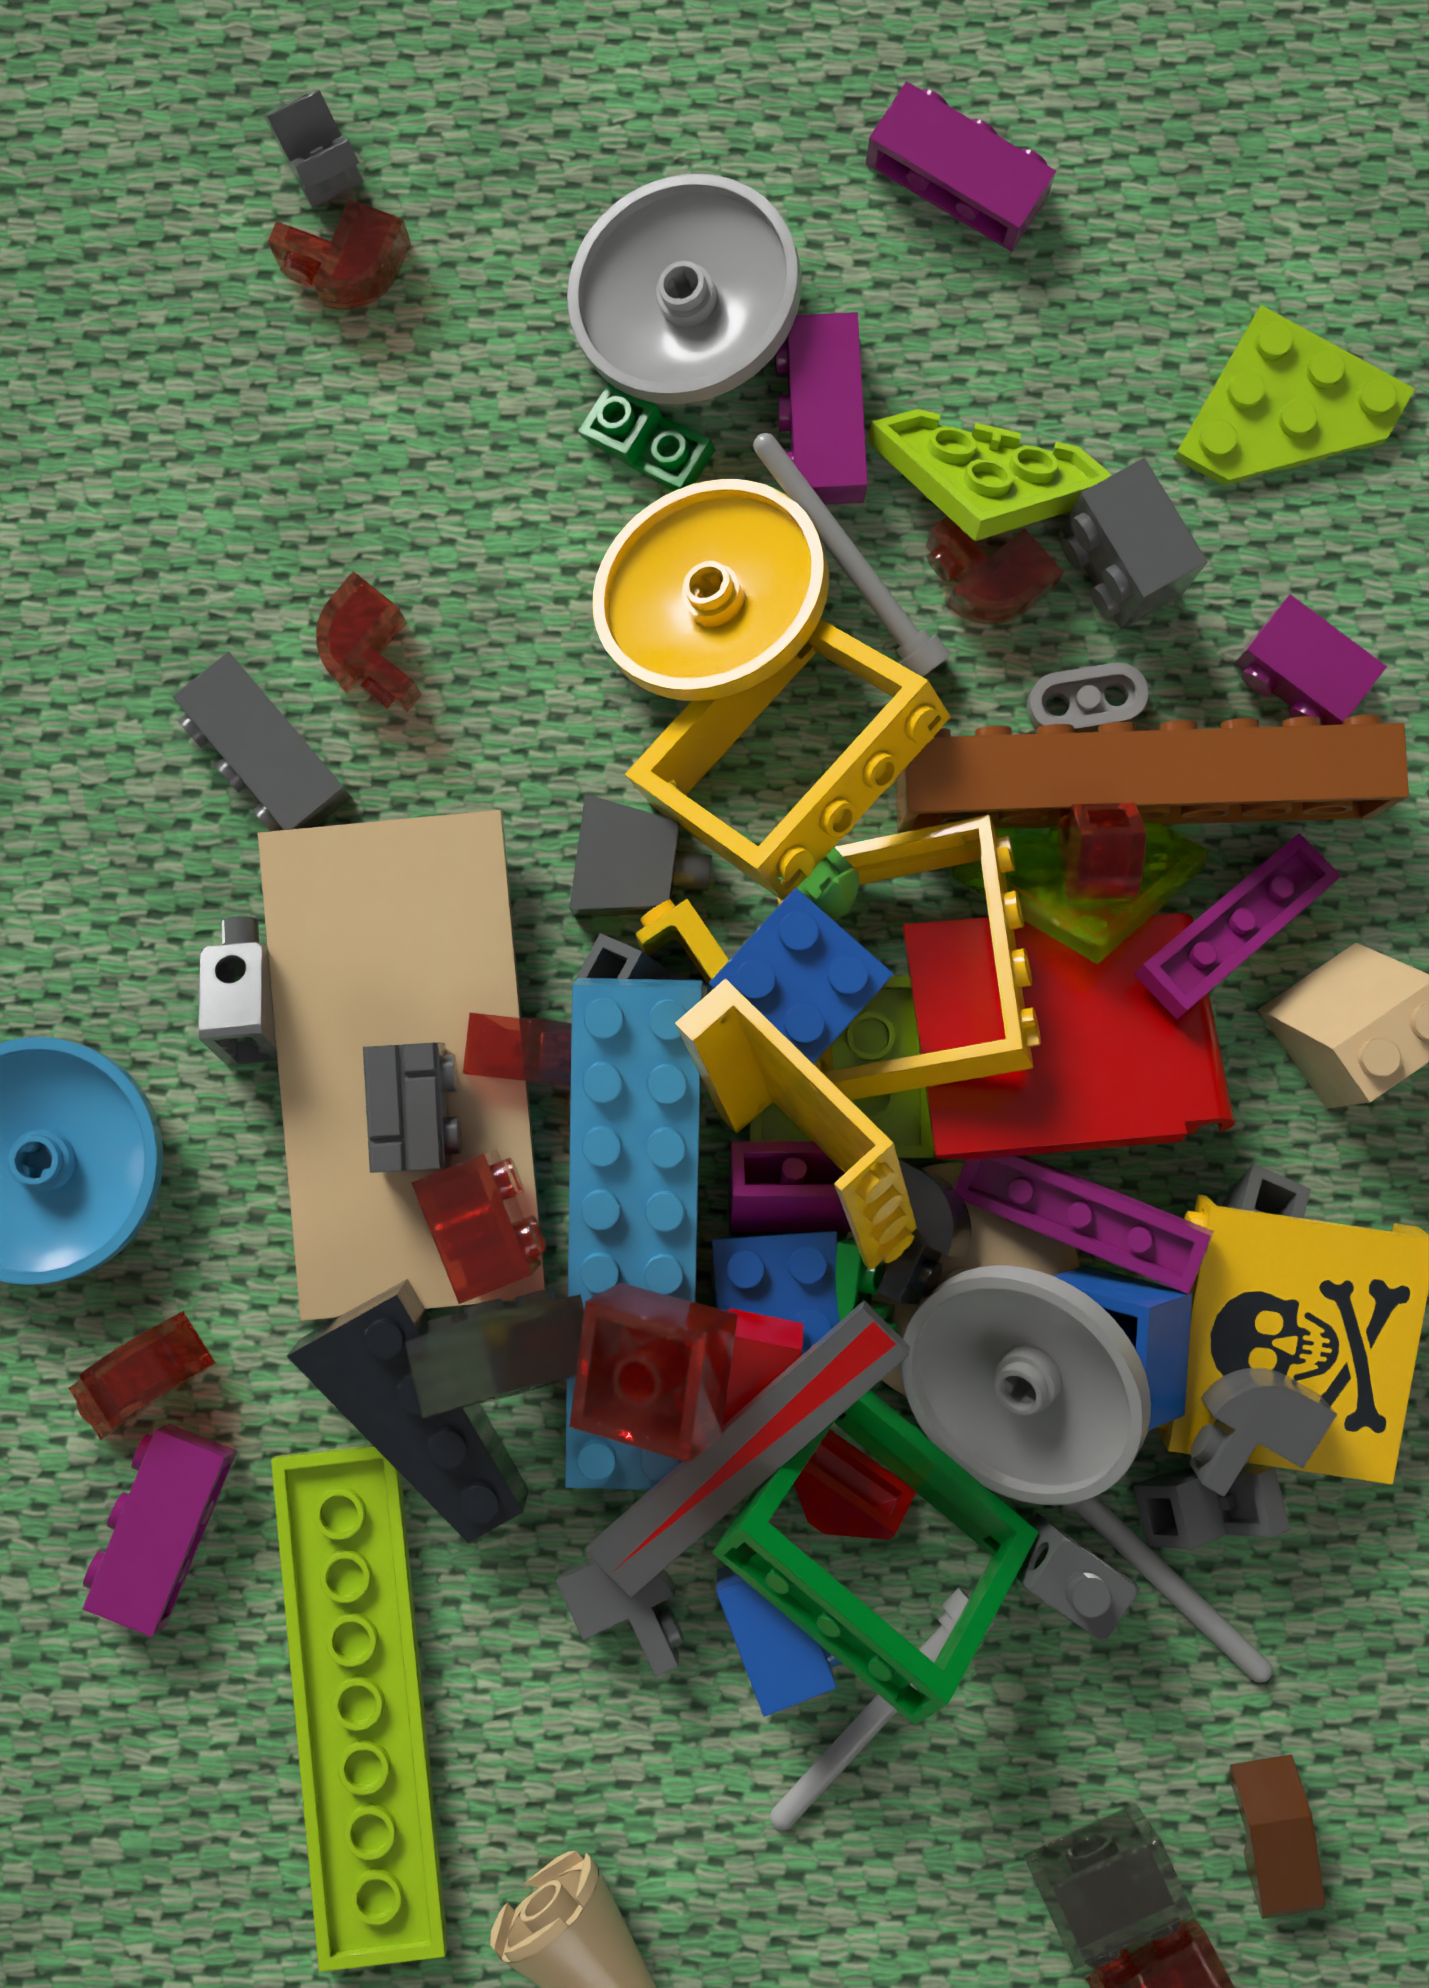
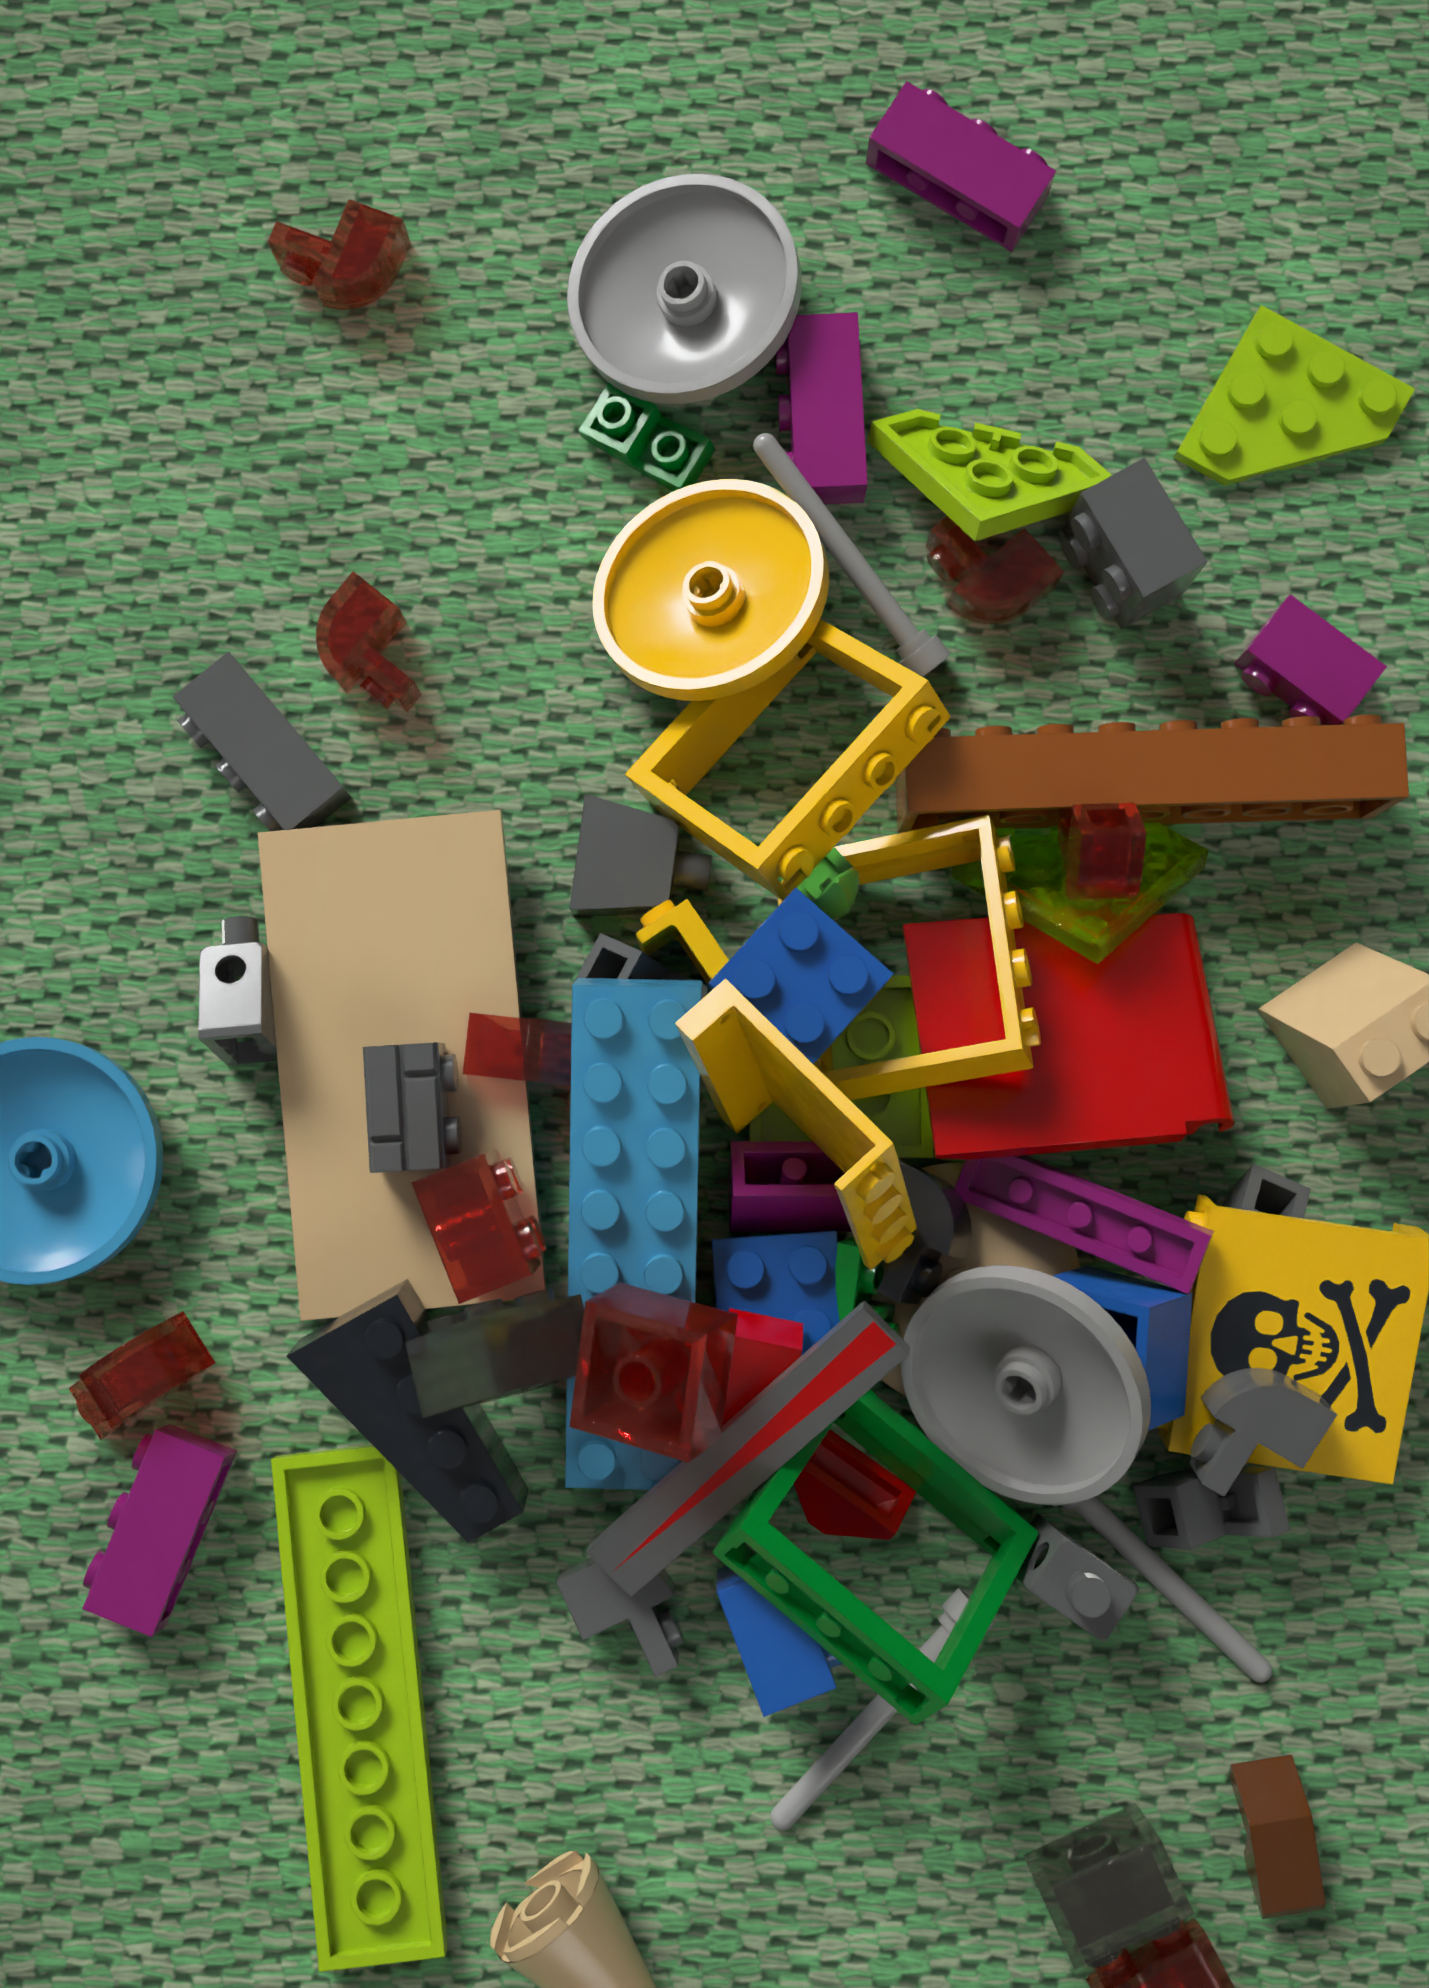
(314, 147): dark grey brick -> none
(1085, 698): light grey plate -> none
(1237, 926): magenta plate -> none

